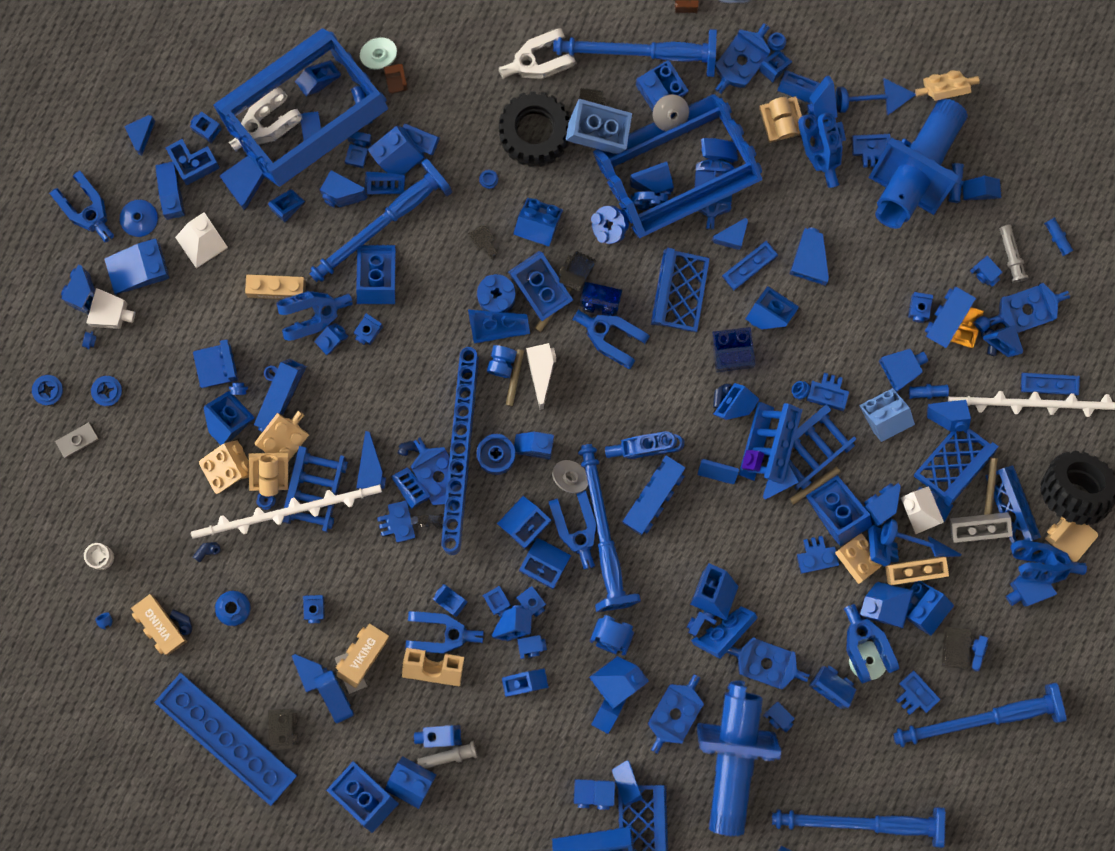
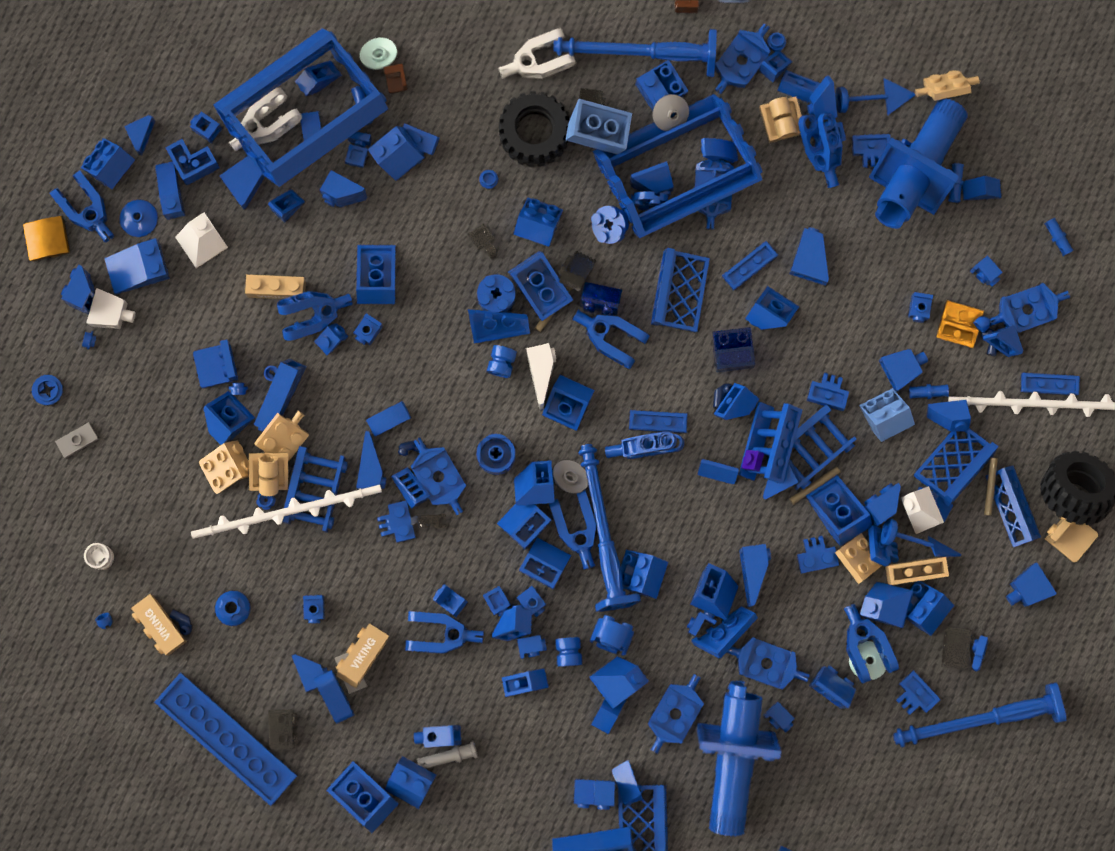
(46, 238): none -> pearl gold slope
(98, 387): blue gear -> none
(107, 163): none -> blue slope
(207, 549): dark blue arm -> none
(378, 176): blue slope -> none
(388, 418): none -> blue slope
(403, 204): blue piece -> none
(420, 668): tan arch -> none
(460, 441): blue beam -> none
(514, 378): dark tan bar -> none
(534, 444): blue slope -> none
(535, 484): none -> blue slope
(568, 402): none -> blue slope
(568, 651): none -> blue wheel
(642, 573): none -> blue slope
(654, 495): blue wedge -> none
(658, 421): none -> blue tile
(732, 236): blue slope -> none
(754, 566): none -> blue slope
(800, 390): blue plate -> none
(898, 825): blue piece -> none
(949, 316): blue wedge -> none
(980, 527): light grey brick -> none
(1015, 262): light grey pin -> none
(1055, 562): blue piece -> none

